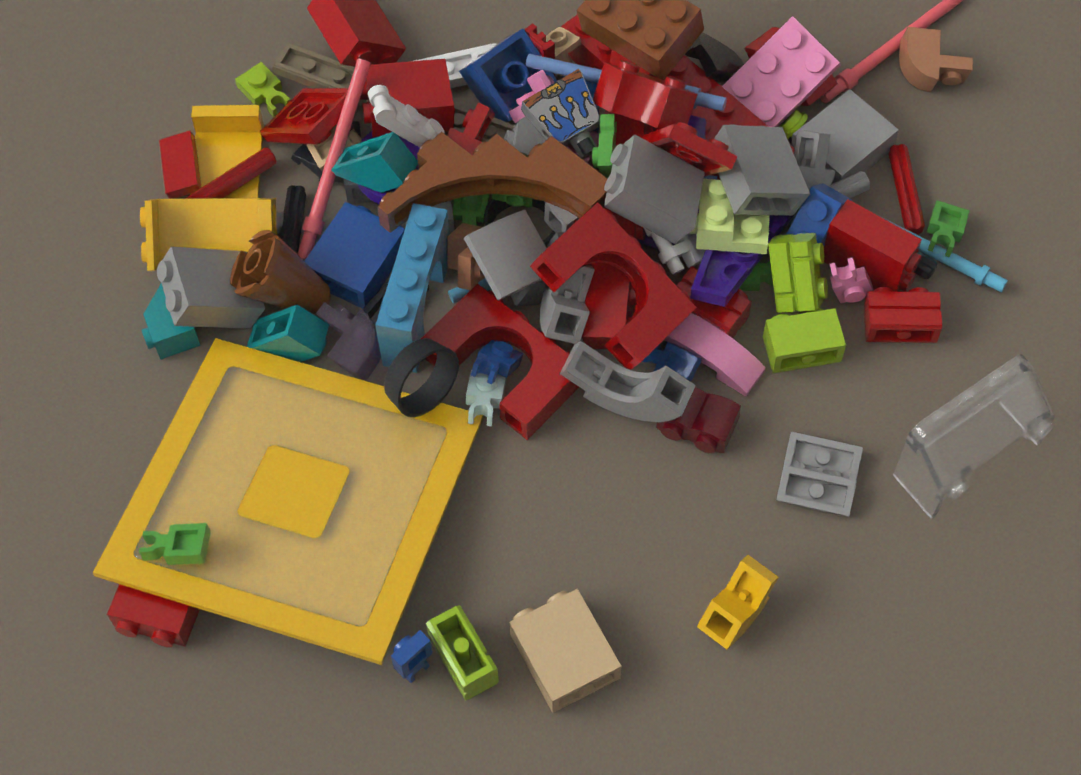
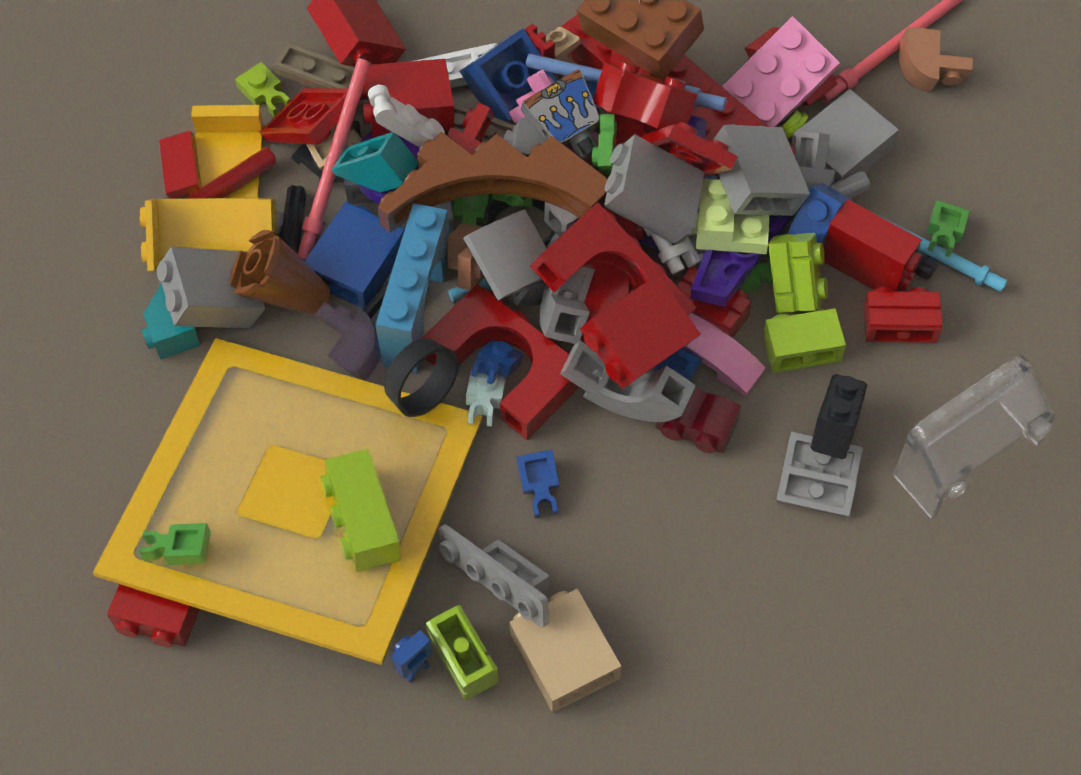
(290, 334): teal slope -> none
(360, 510): none -> lime brick
(501, 571): none -> light grey bracket
(539, 476): none -> blue plate
(639, 331): none -> red brick
(716, 58): black slope -> none
(738, 603): yellow brick -> none
(838, 416): none -> black brick
(850, 283): bright pink plate -> none
(906, 188): red axle -> none

